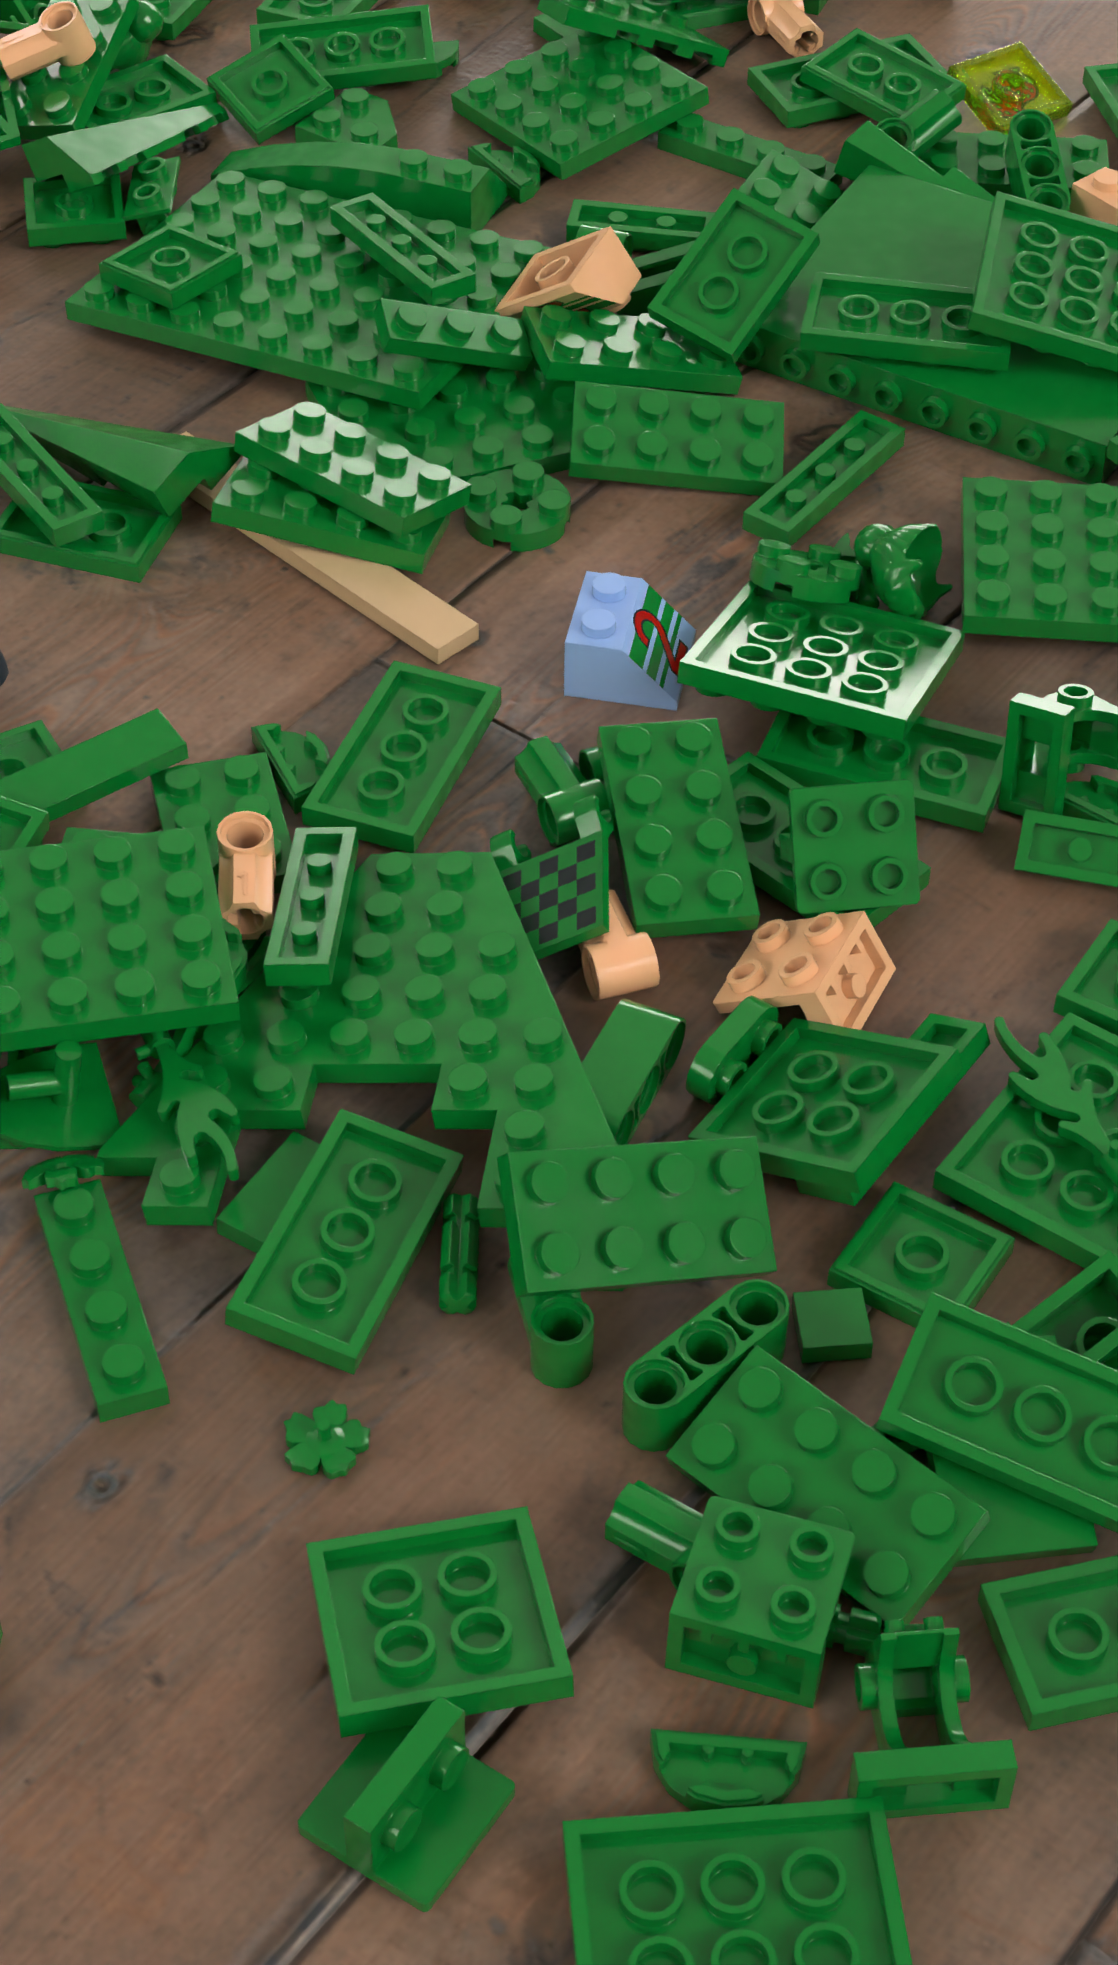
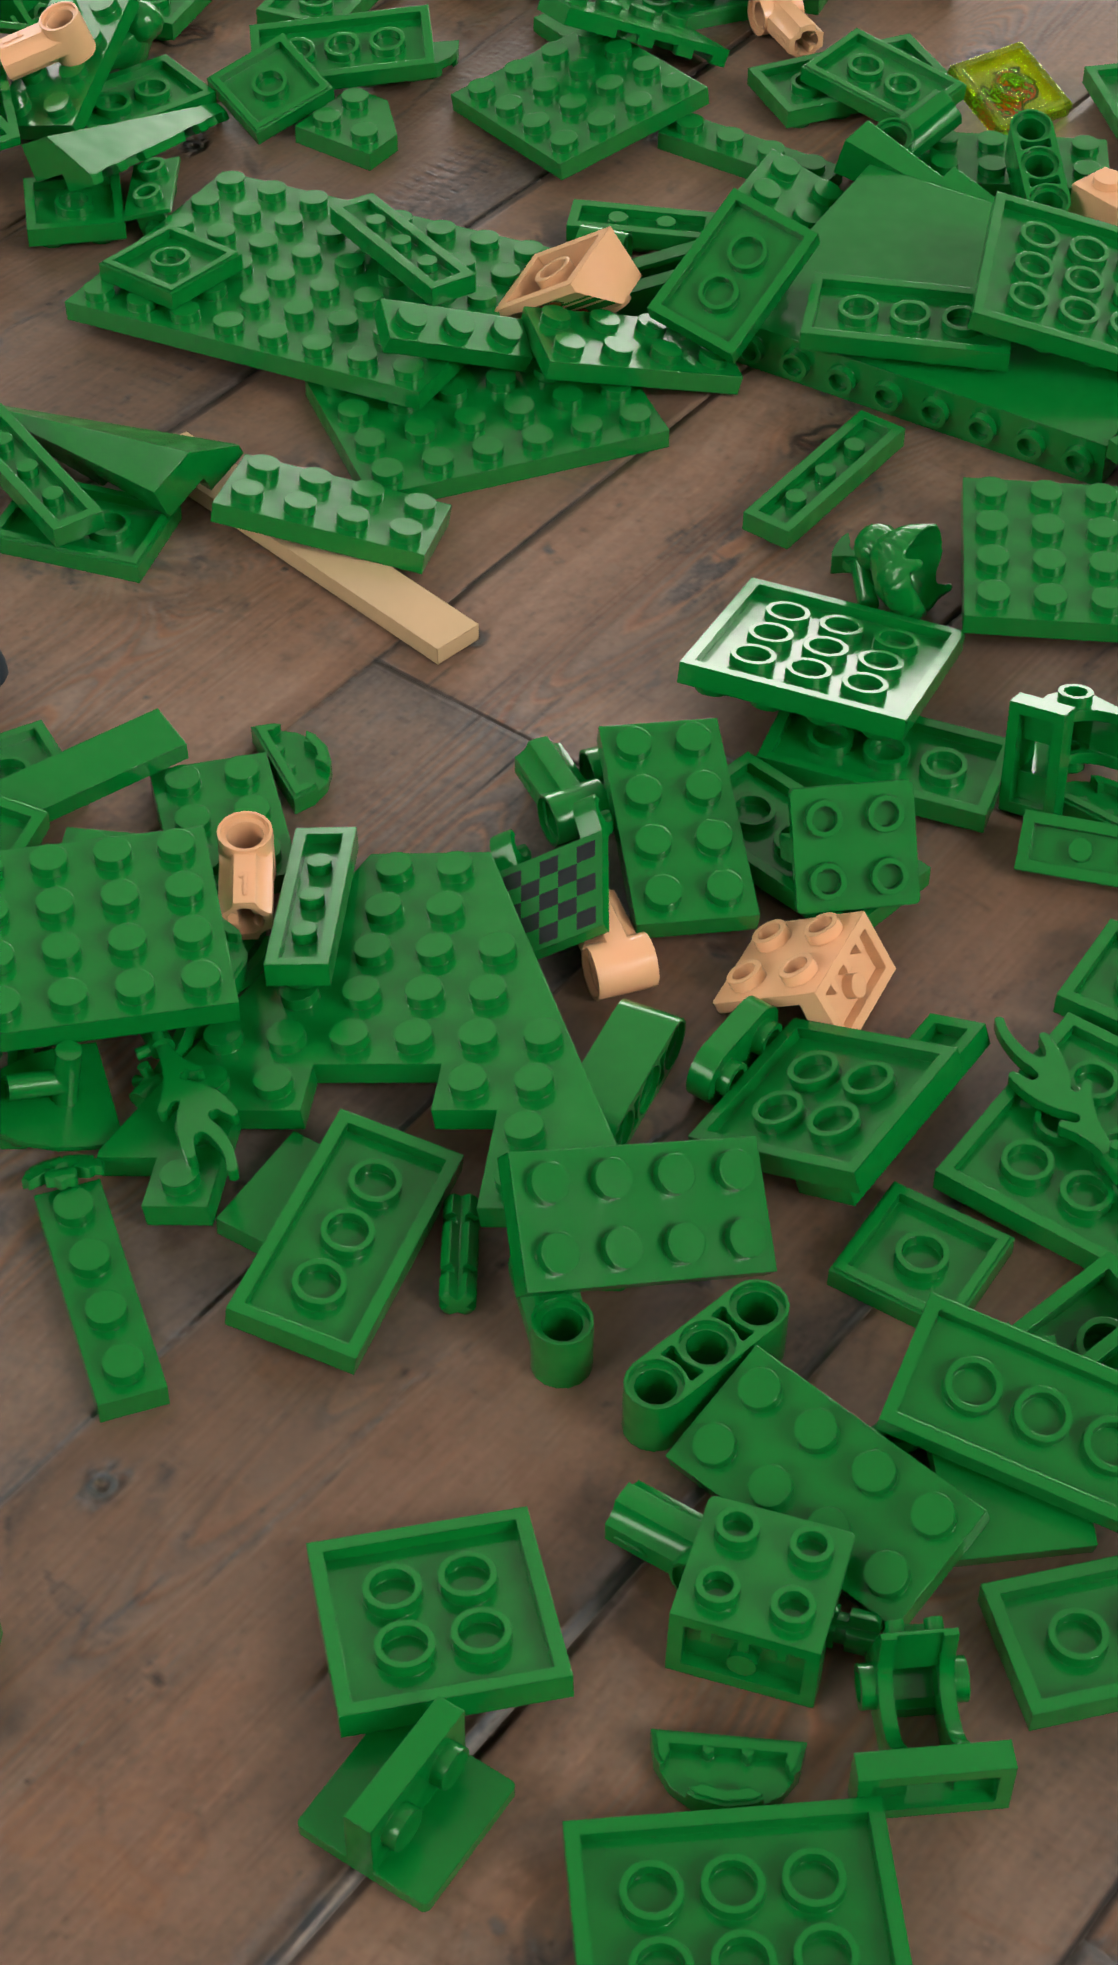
(325, 1441): green plant -> none
(353, 468): green plate -> none
(400, 177): green wedge -> none
(402, 756): green plate -> none
(497, 503): green plate -> none
(516, 169): green tile -> none
(625, 644): light blue slope -> none
(676, 439): green plate -> none
(811, 574): green plate -> none
(831, 1325): green tile -> none

